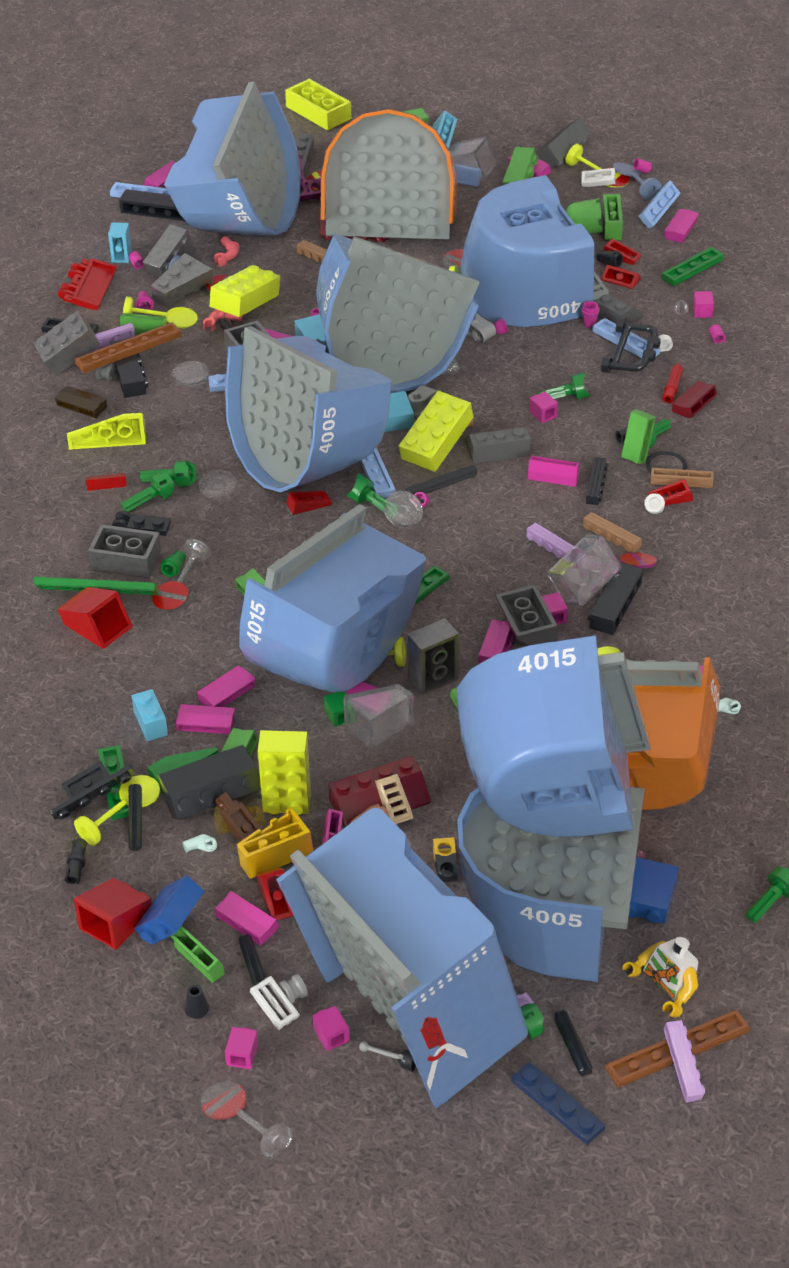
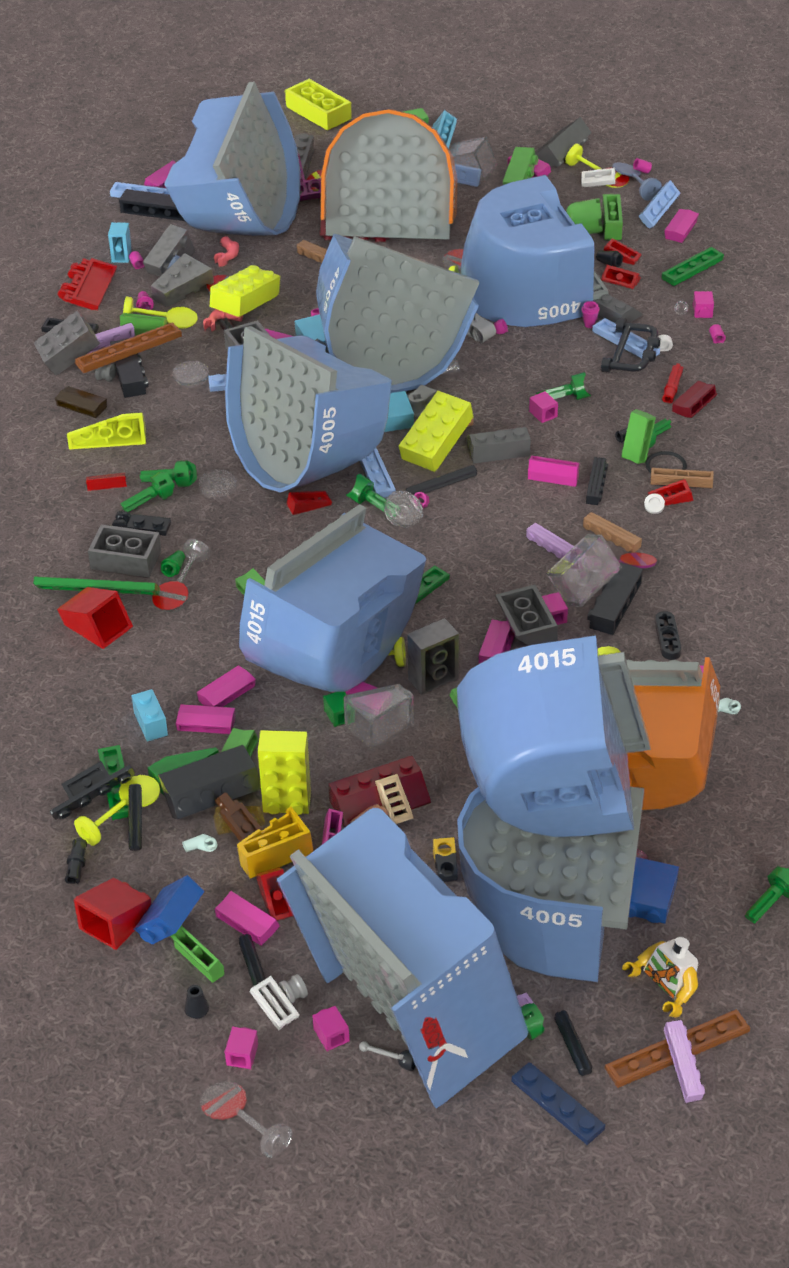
(671, 628): none -> black beam

